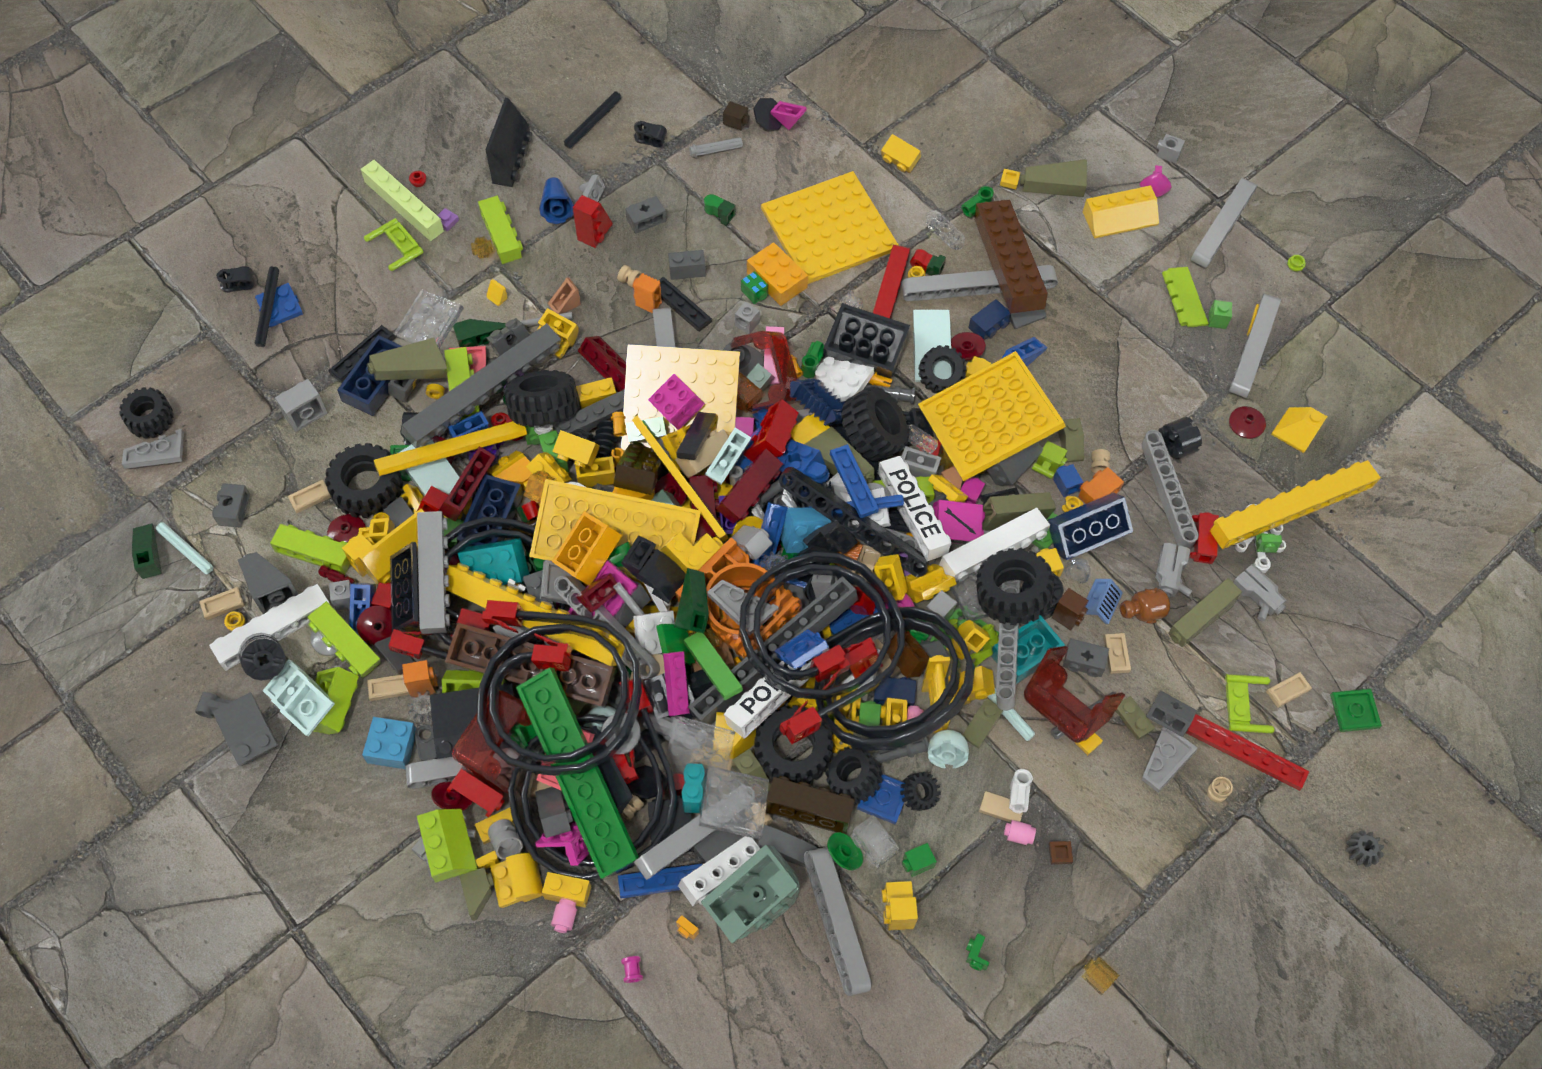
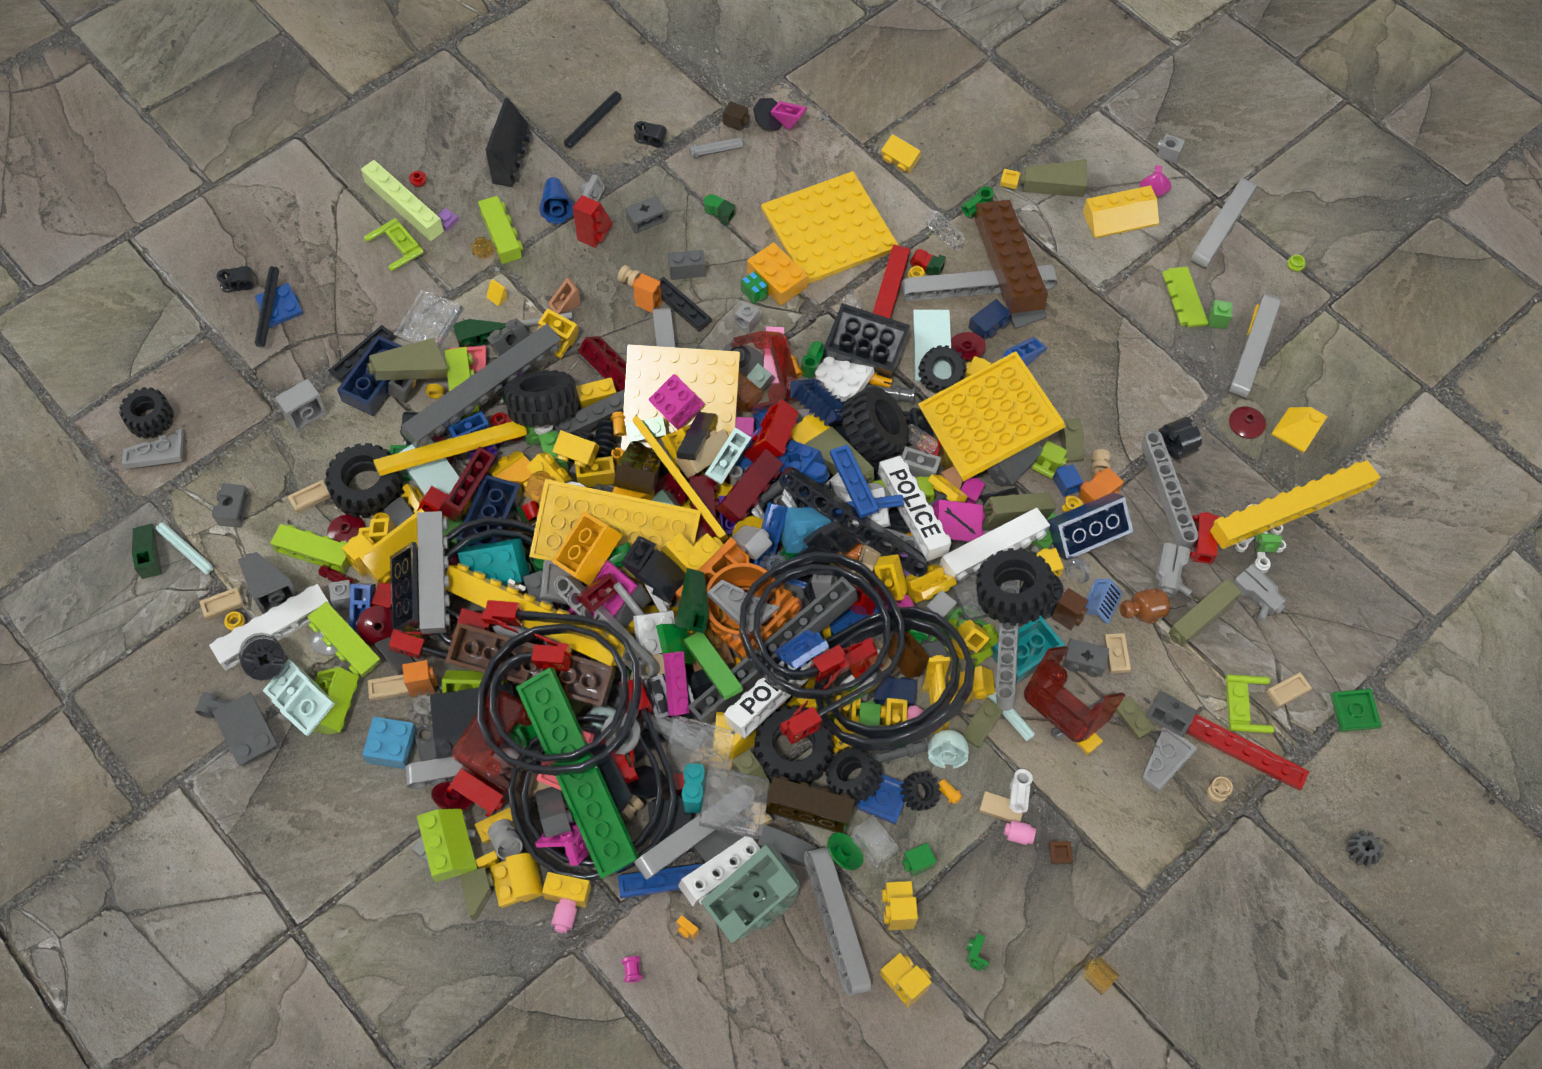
(905, 980): none -> yellow brick
(949, 791): none -> light orange pin

